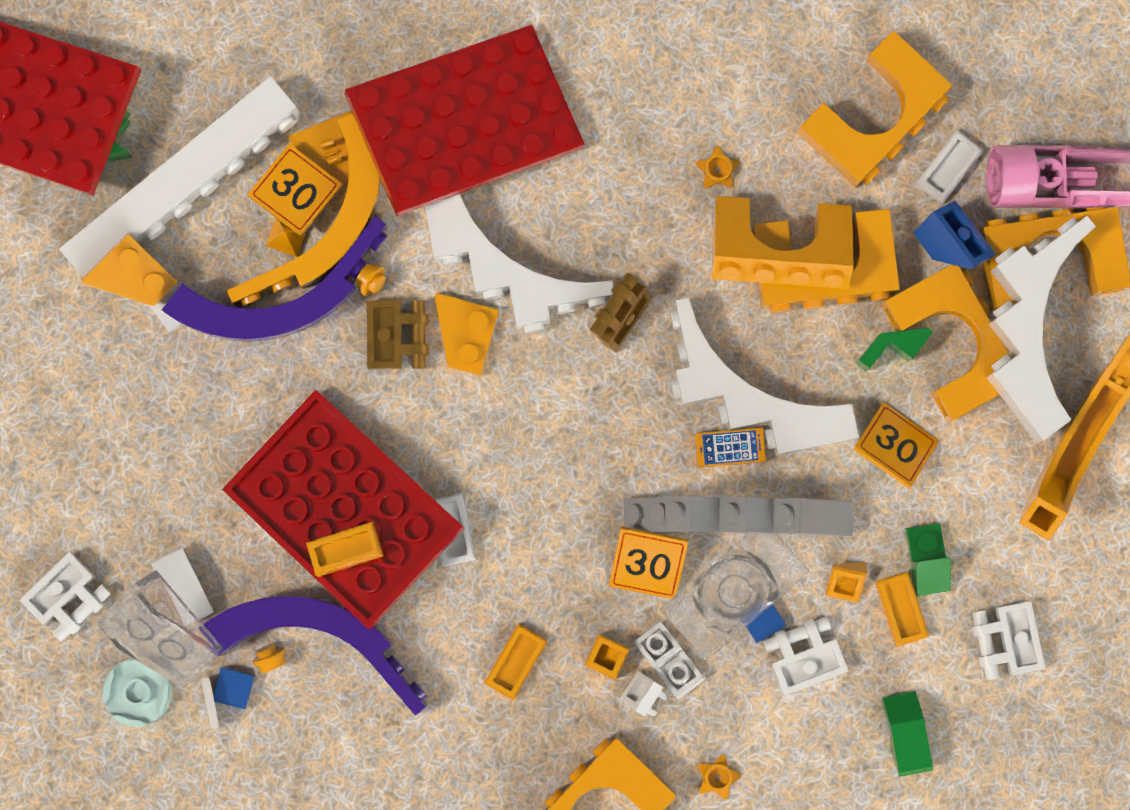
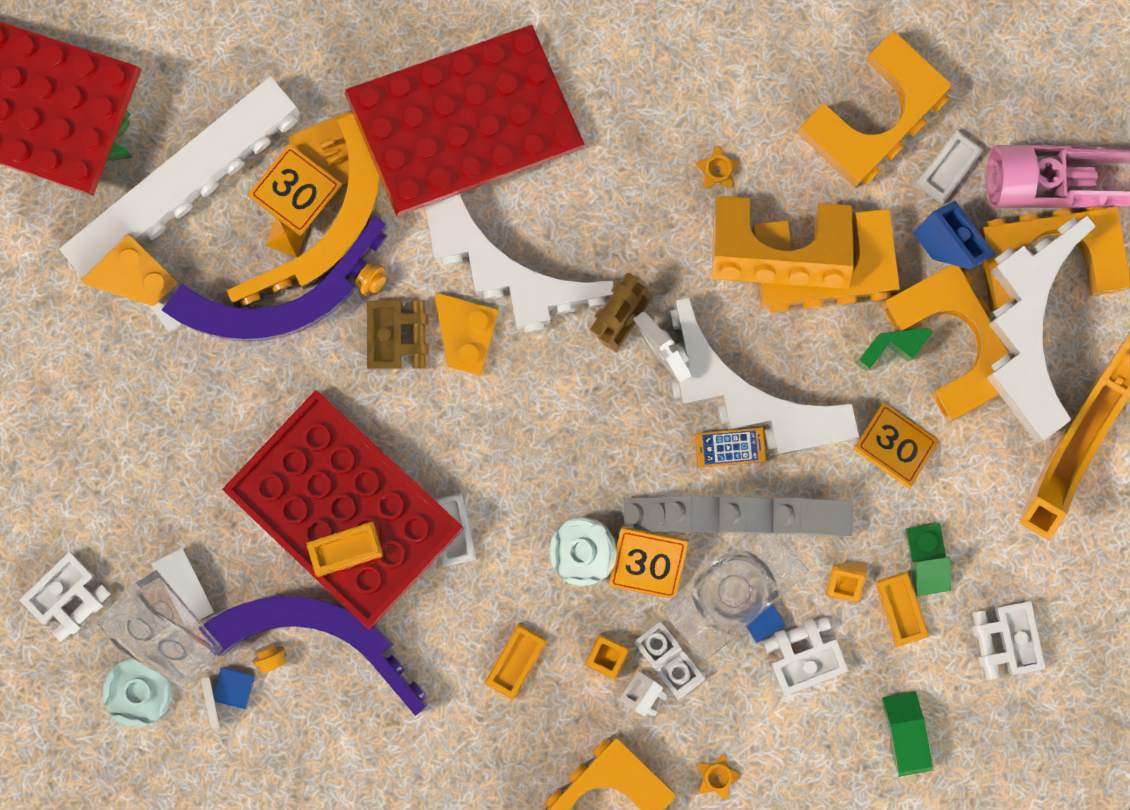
(583, 551): none -> light aqua tile
(663, 347): none -> white plate

